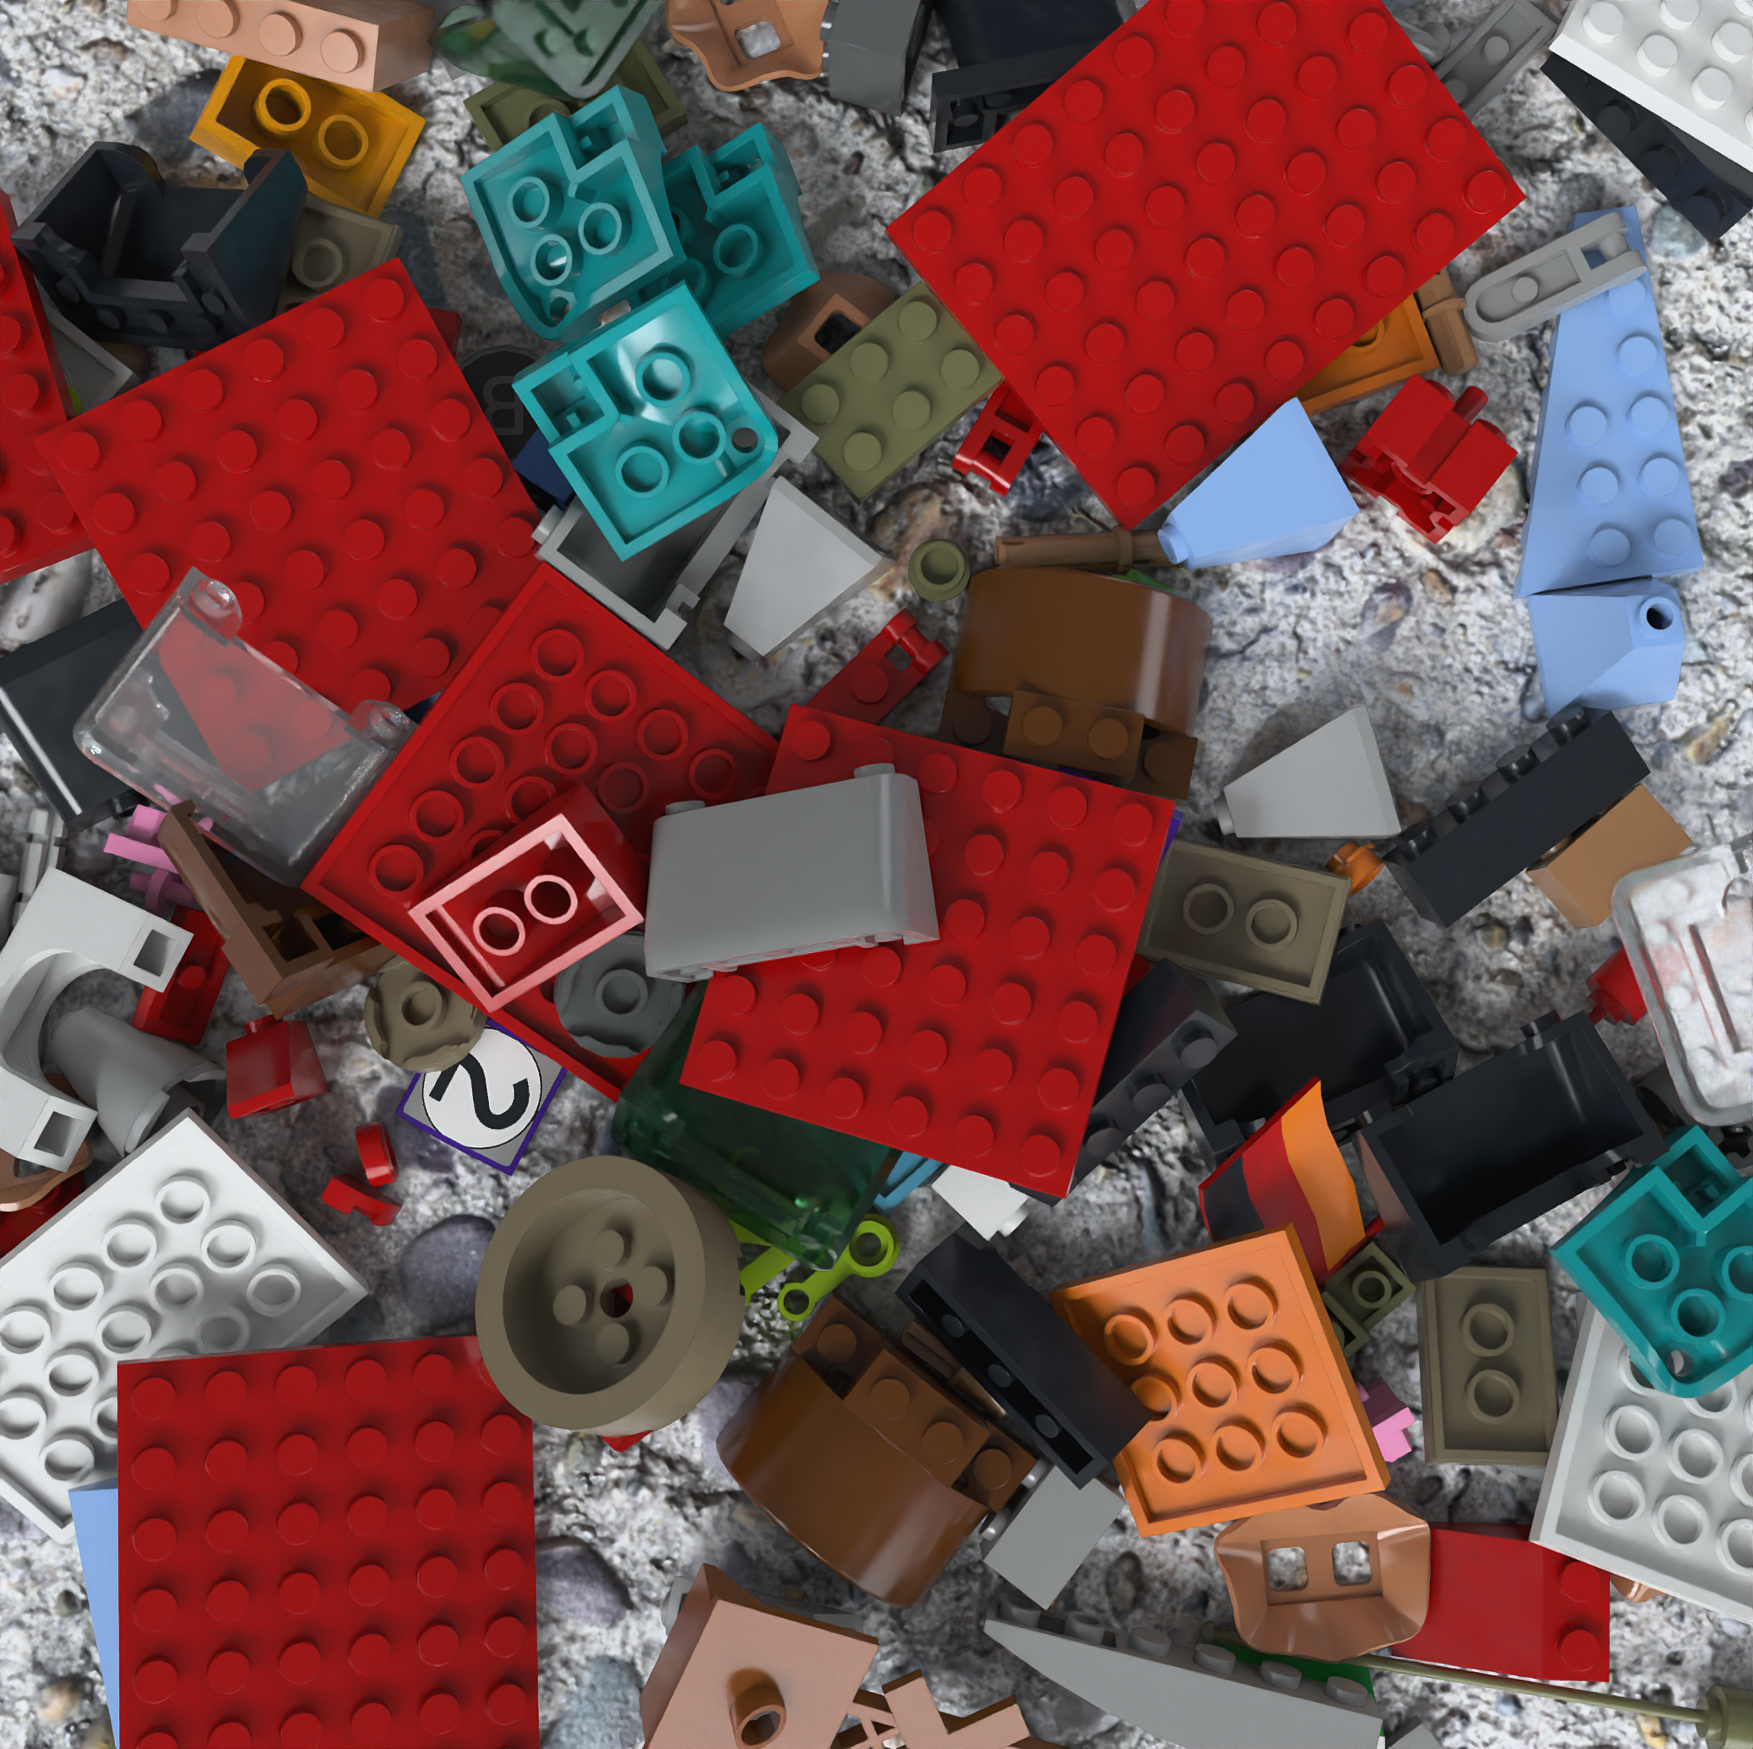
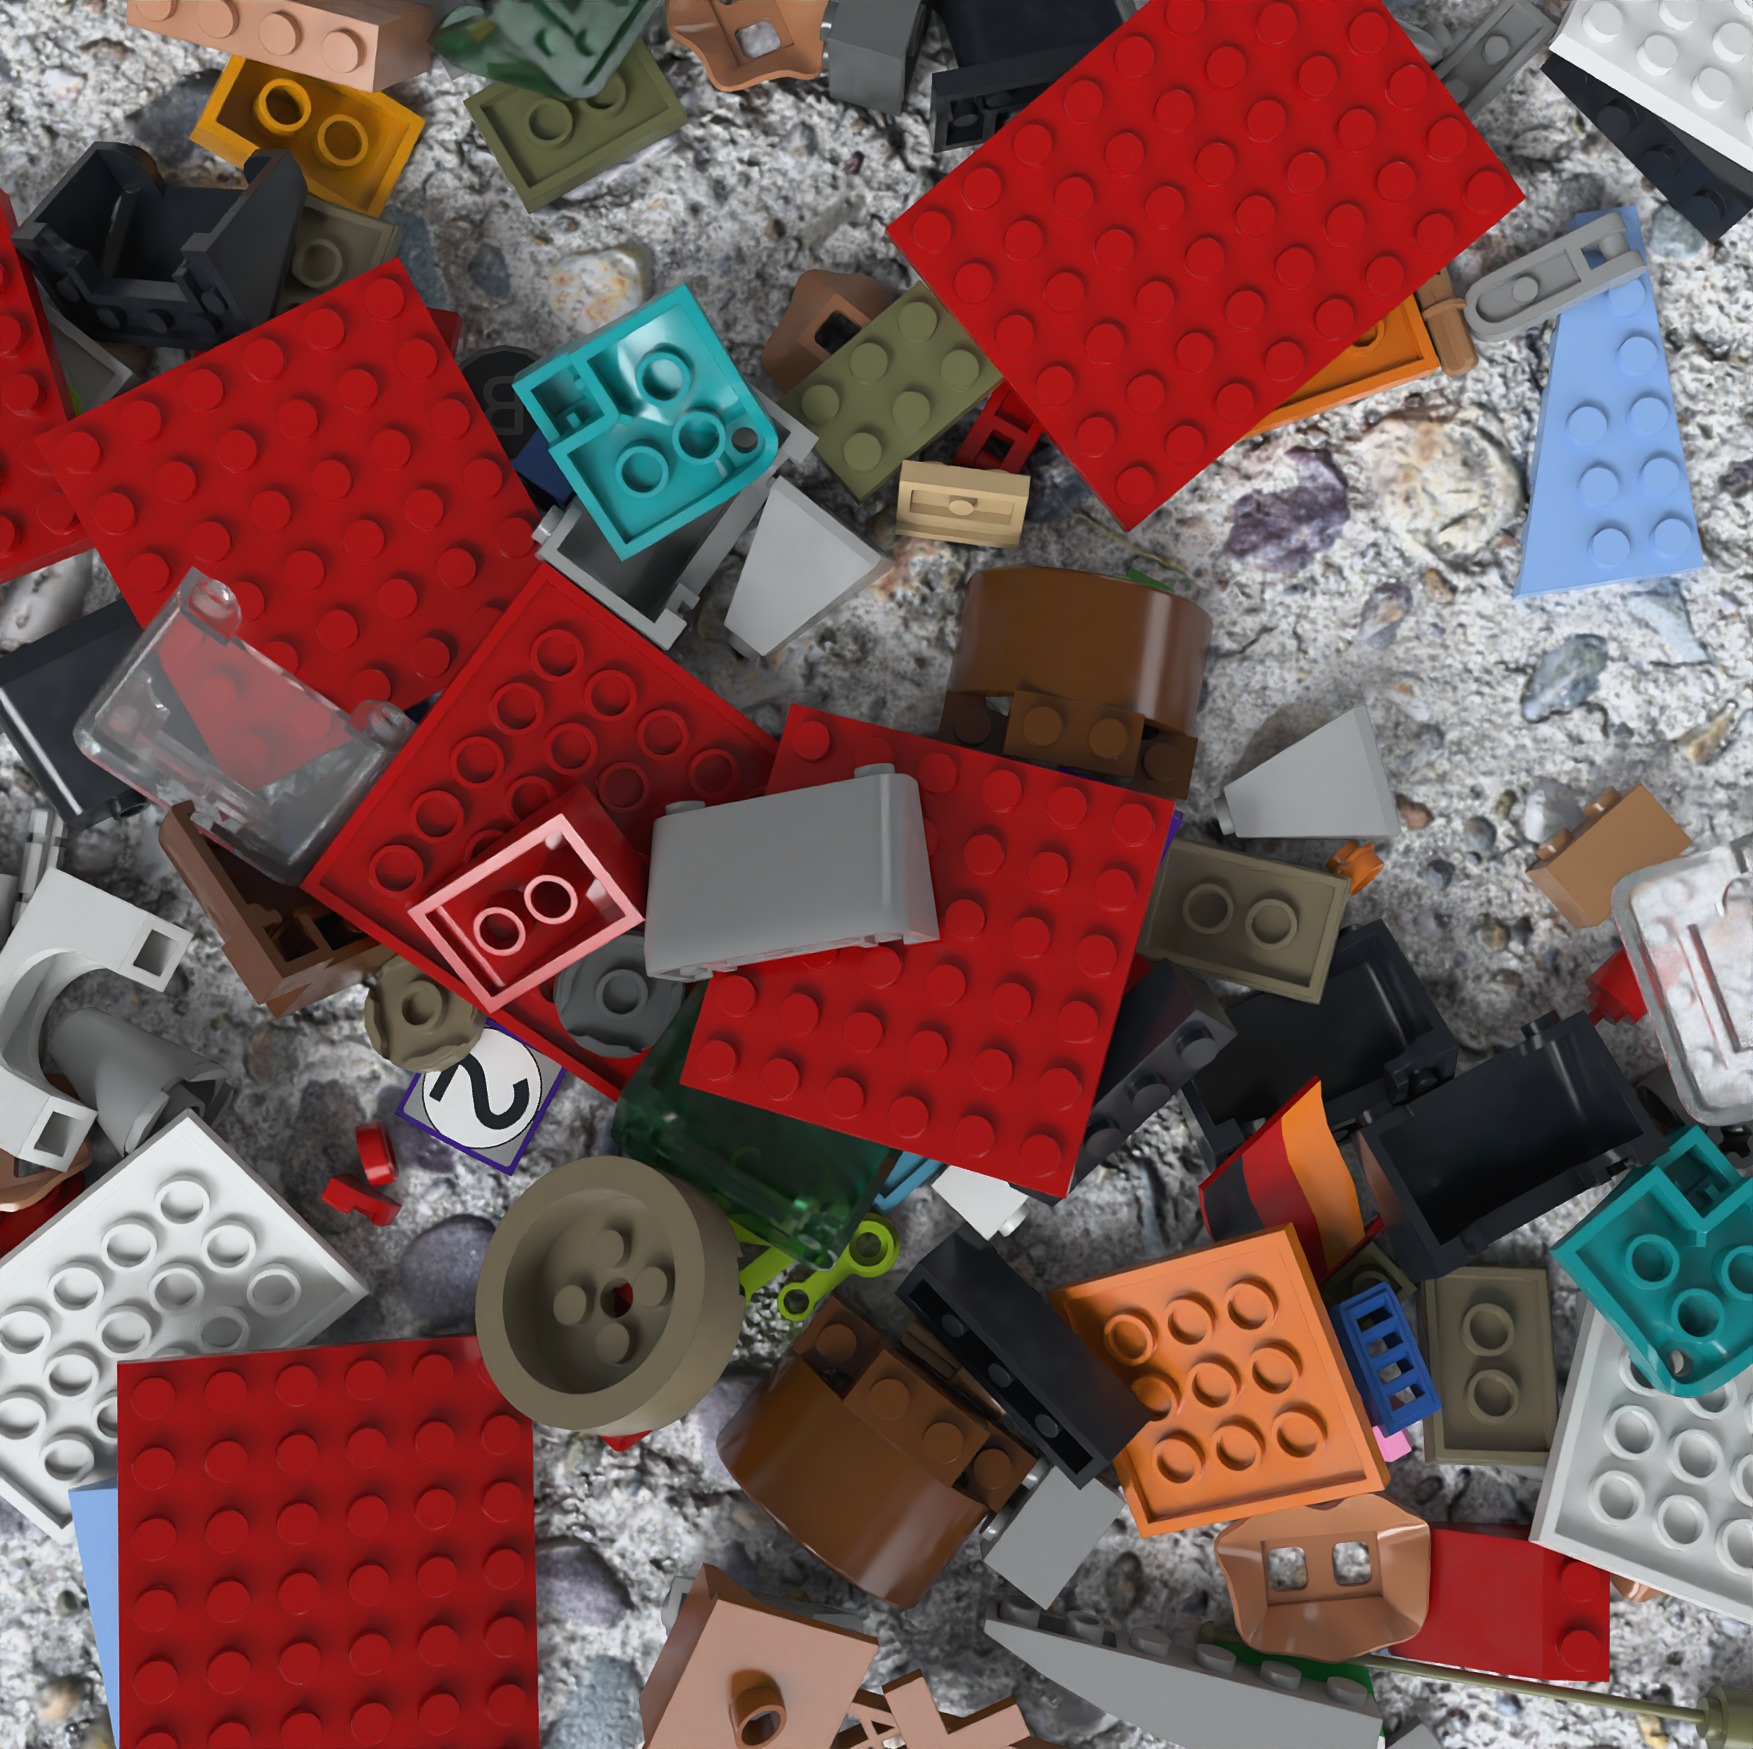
(142, 845): bright pink hips -> none
(193, 988): red plate -> none
(272, 1068): red slope -> none
(577, 213): teal slope -> none
(736, 229): teal slope -> none
(870, 683): red plate -> none
(938, 570): olive plate -> none
(961, 504): none -> tan plate
(1099, 551): medium nougat pin -> none
(1264, 500): light blue slope -> none
(1402, 1348): none -> blue slope
(1430, 456): red brick -> none
(1514, 813): black brick -> none
(1608, 644): light blue slope -> none

